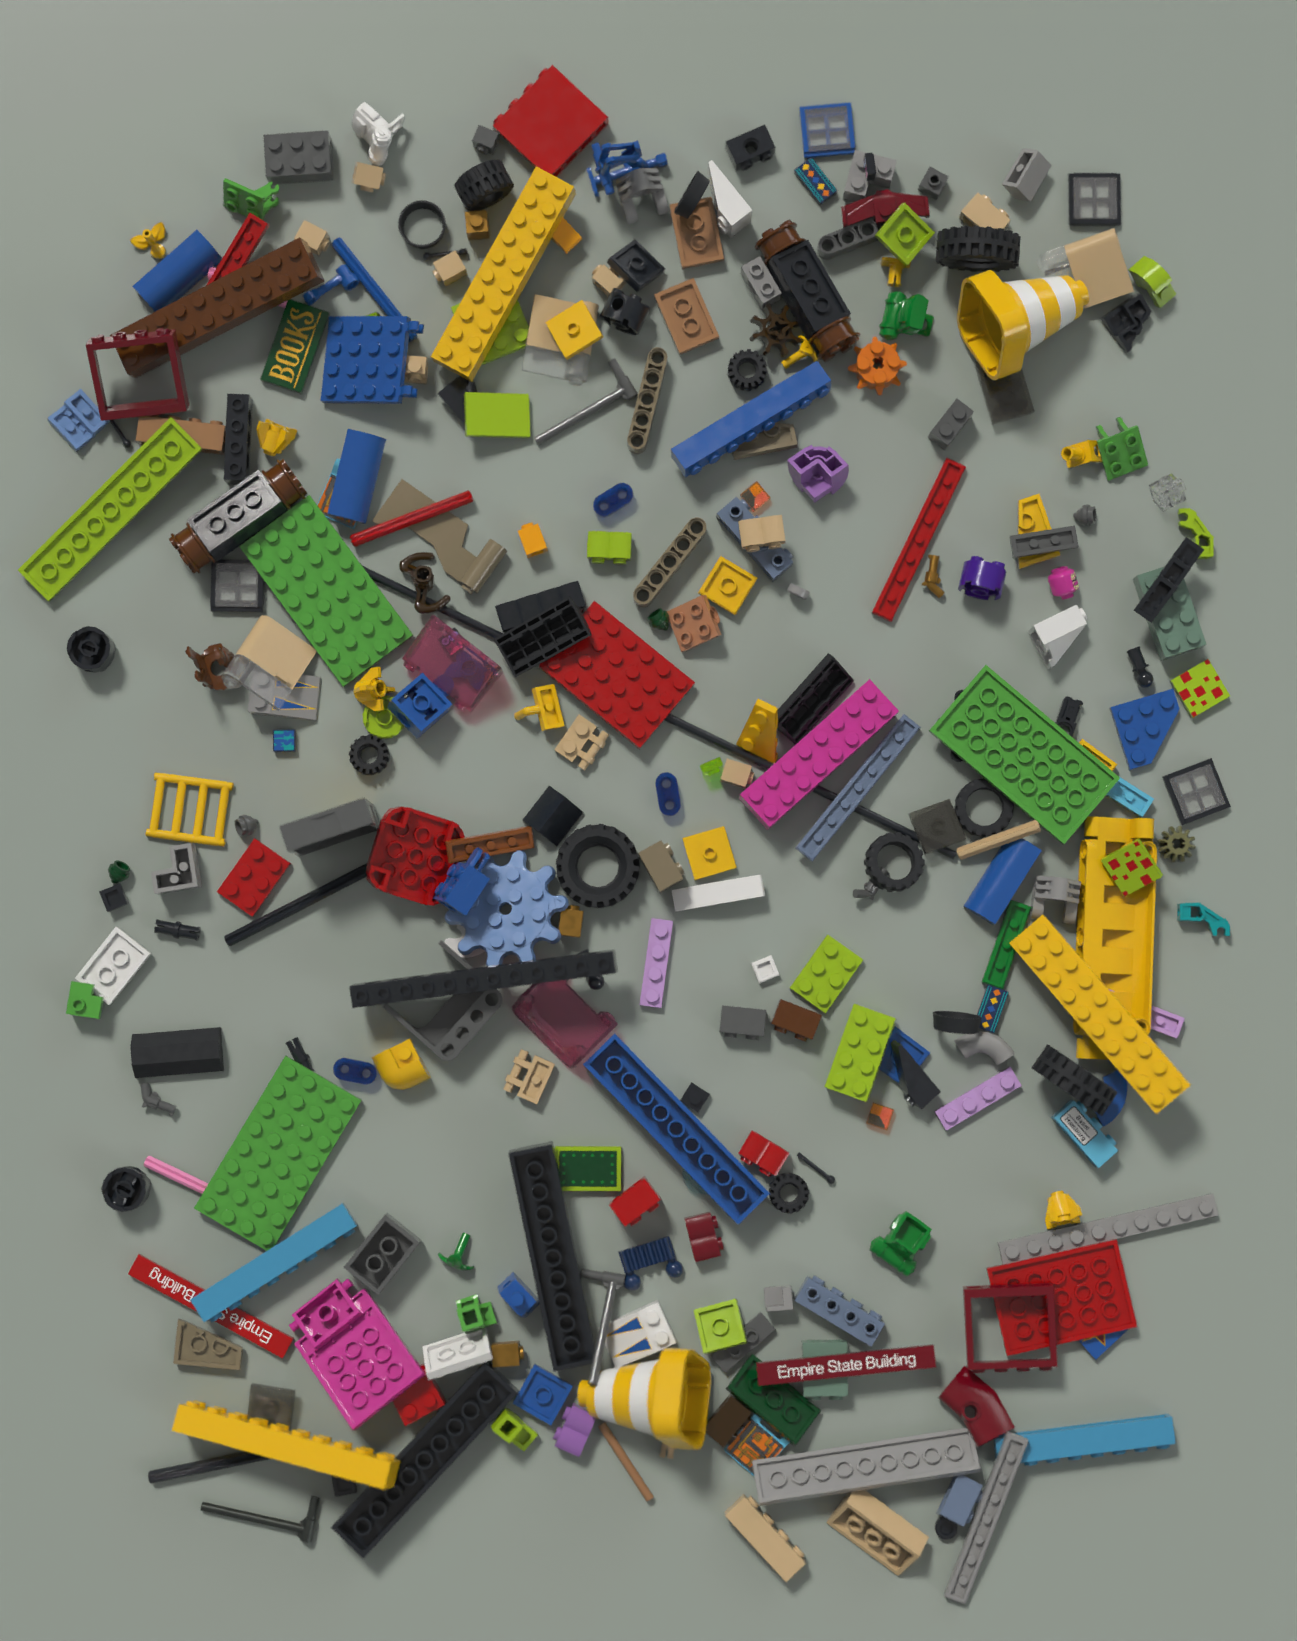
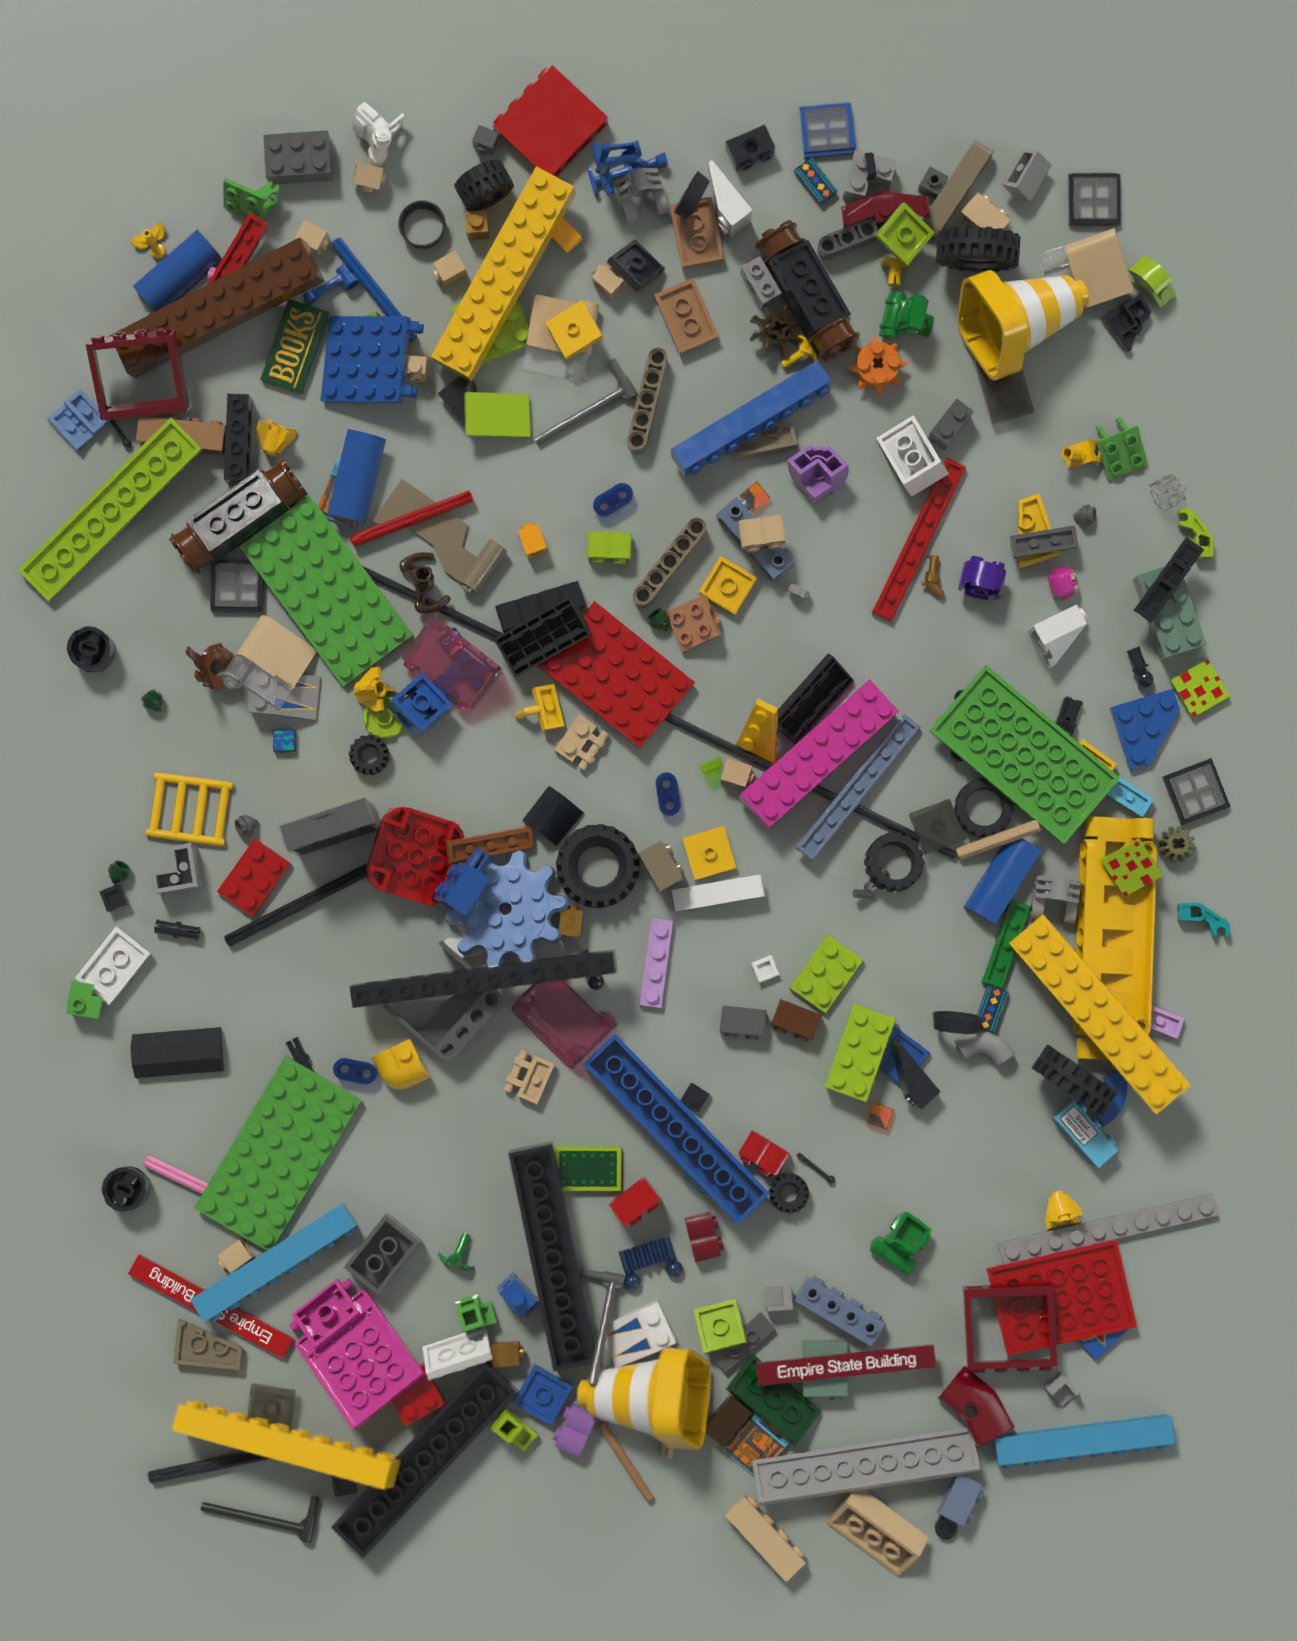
(152, 700): none -> dark green plate
(154, 1102): dark grey piece -> none
(235, 1256): none -> tan brick
(427, 256): black hinge -> none
(625, 312): black brick -> none
(750, 357): black tyre -> none
(912, 456): none -> white slope
(958, 186): none -> dark tan beam
(977, 1098): lavender plate -> none
(986, 1517): light grey tile -> none
(1061, 1388): none -> light grey panel

